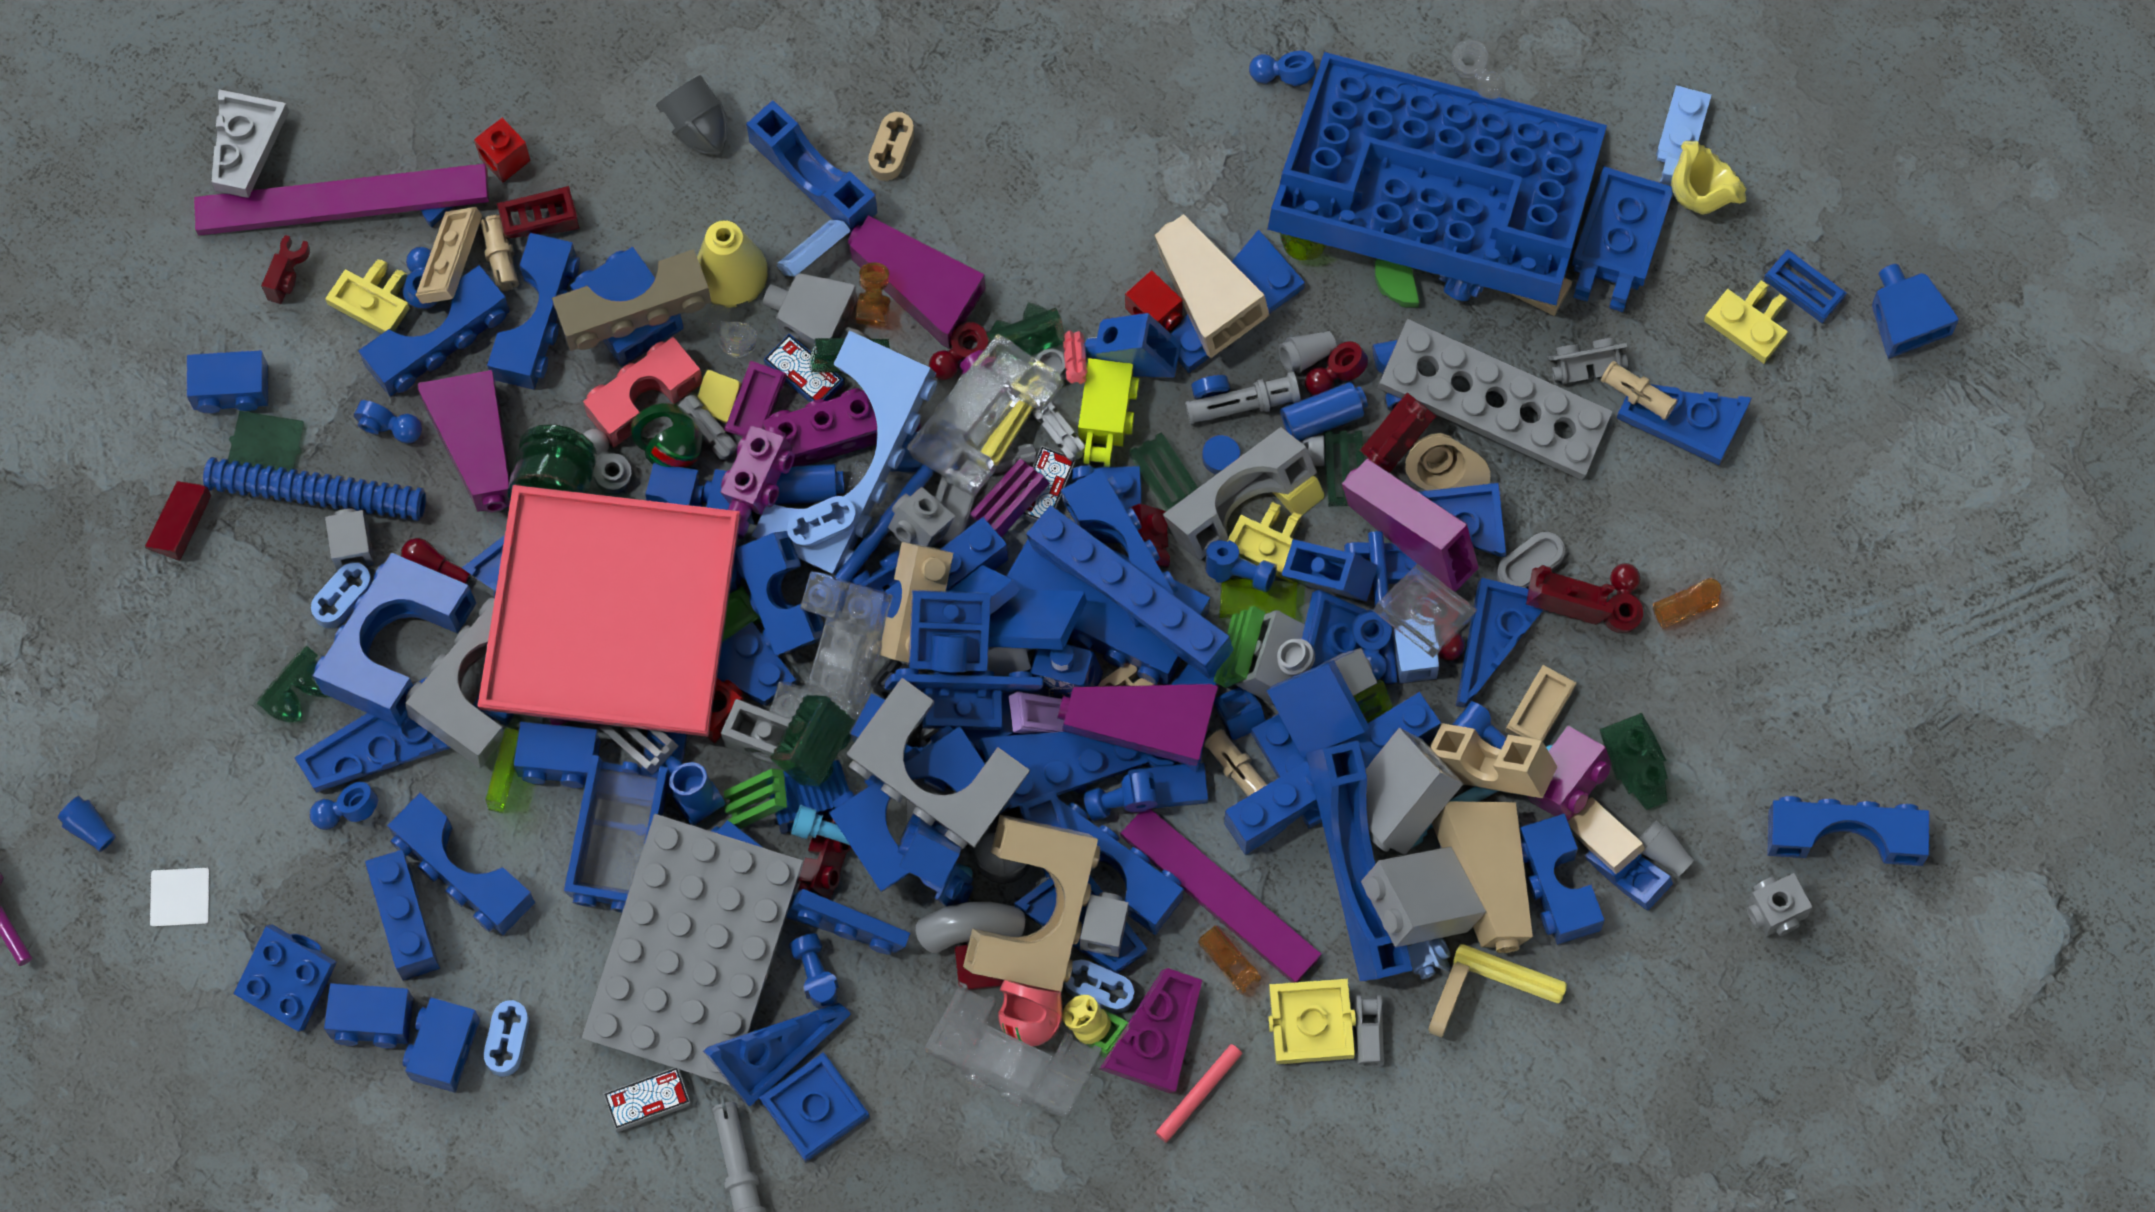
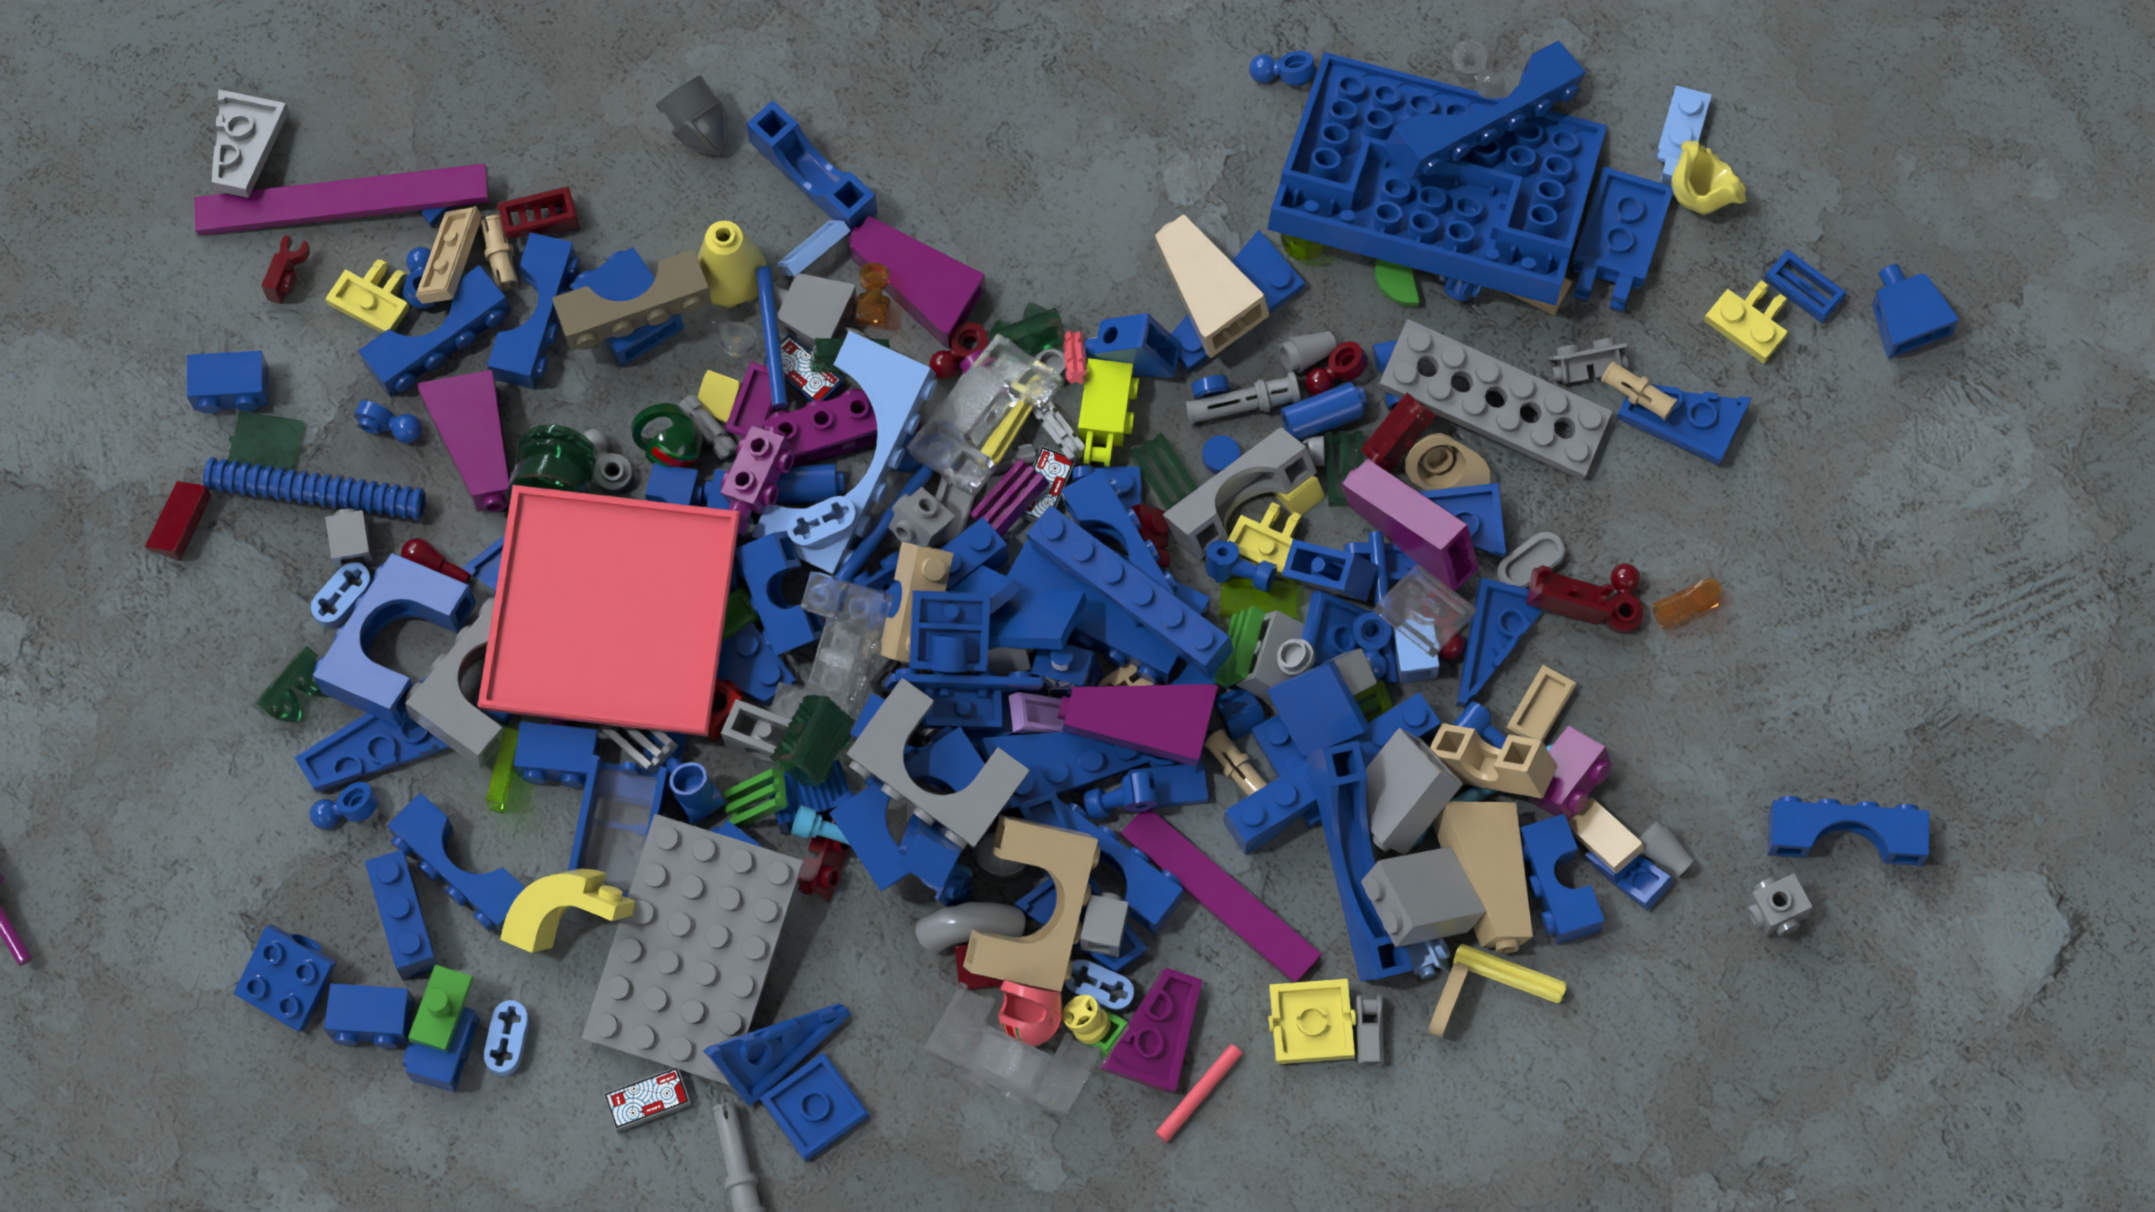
(84, 822): blue cone -> none
(179, 897): white sticker -> none
(441, 1008): none -> bright green tile
(502, 150): red brick -> none
(539, 907): none -> light yellow arch
(664, 369): coral arch -> none
(771, 337): none -> blue bar
(819, 985): blue leg -> none
(846, 922): blue wing -> none
(884, 143): tan beam -> none
(1156, 298): red brick -> none
(1225, 956): clear orange bar -> none
(1432, 139): none -> blue arch
(1637, 759): clear green connector -> none

